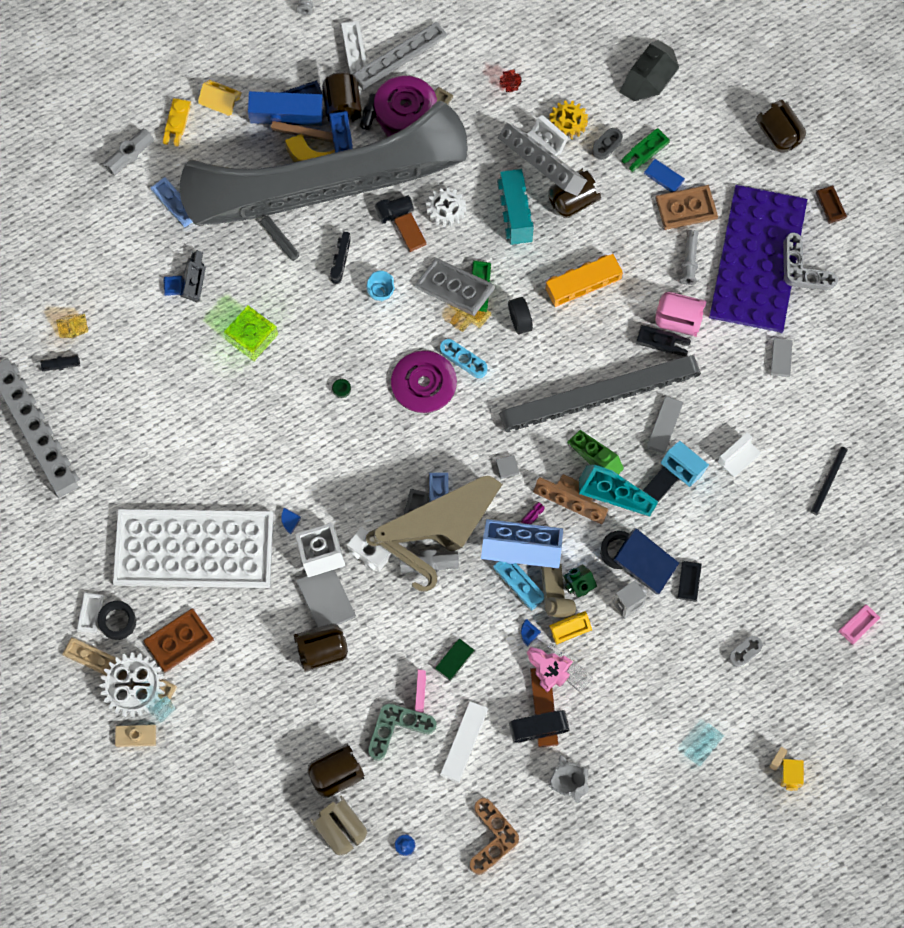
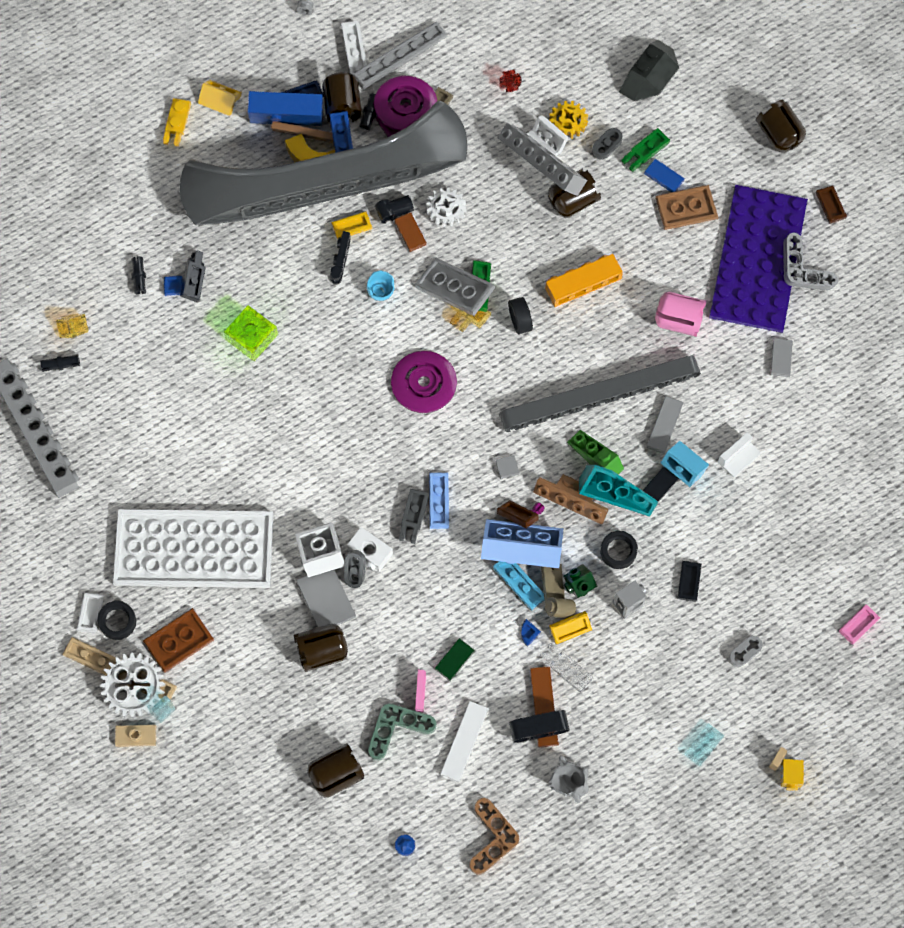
(121, 158): light grey piece -> none
(138, 275): none -> black pin
(171, 199): light blue tile -> none
(280, 238): dark grey axle -> none
(289, 520): blue tile -> none
(331, 832): dark tan cylinder -> none
(341, 388): dark green tile -> none
(352, 224): none -> yellow tile
(356, 567): none -> dark grey plate
(436, 559): light grey piece -> none
(445, 520): dark tan piece -> none
(462, 351): medium azure beam -> none
(516, 207): teal wedge -> none
(517, 514): none -> reddish brown tile
(549, 667): bright pink rock -> none
(646, 561): dark blue tile -> none
(662, 340): black hinge -> none
(690, 265): light grey pin -> none
(829, 480): black bar -> none

